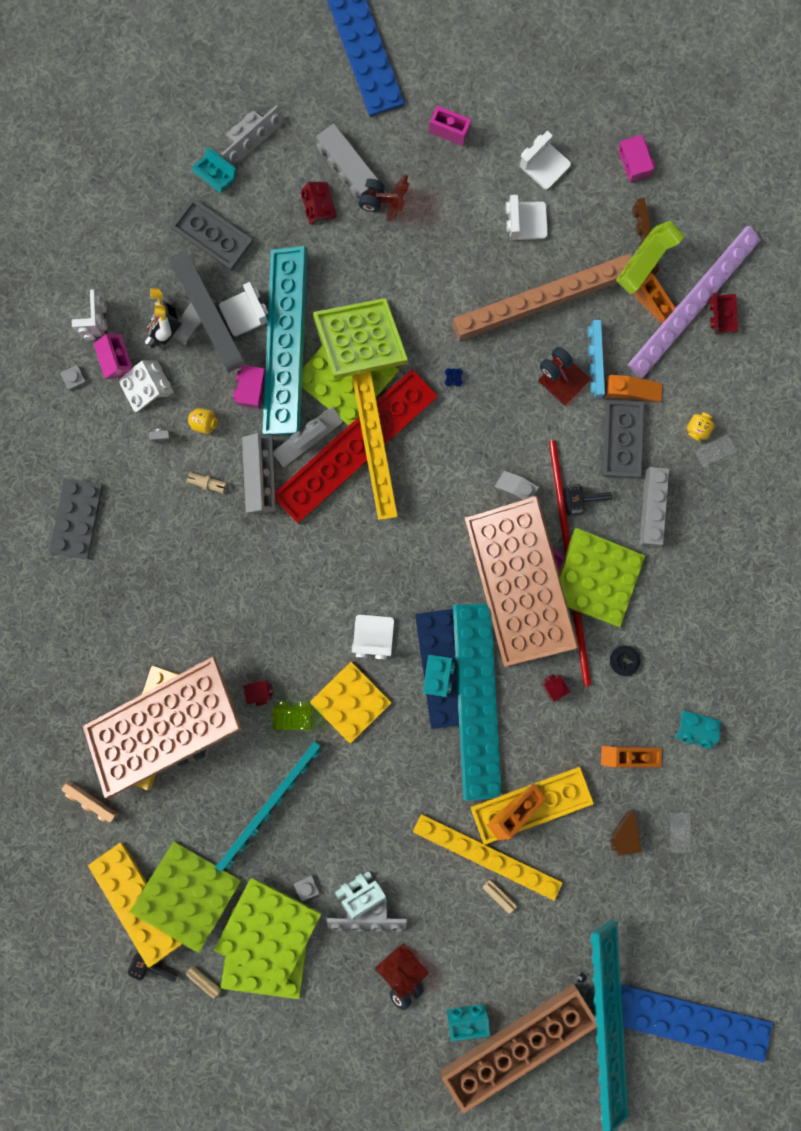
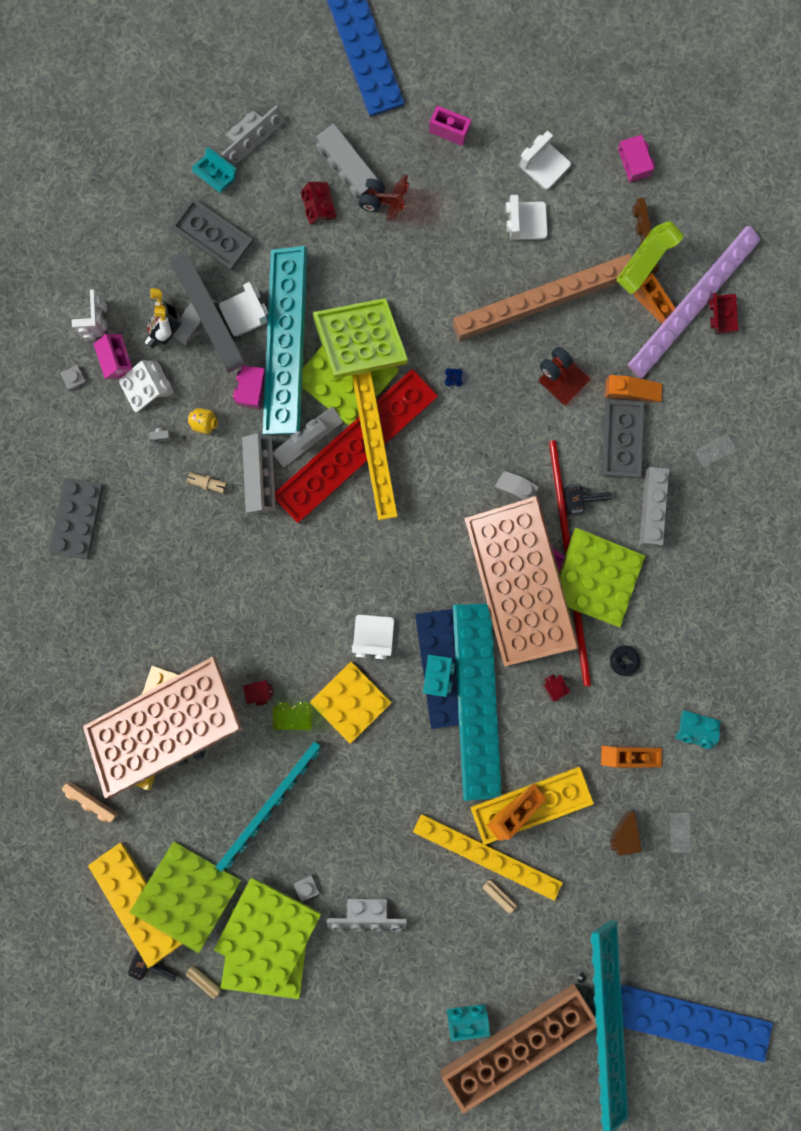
(364, 899): light aqua plate -> none
(403, 975): clear red plate -> none
(596, 367): medium azure plate -> none
(700, 426): yellow head -> none

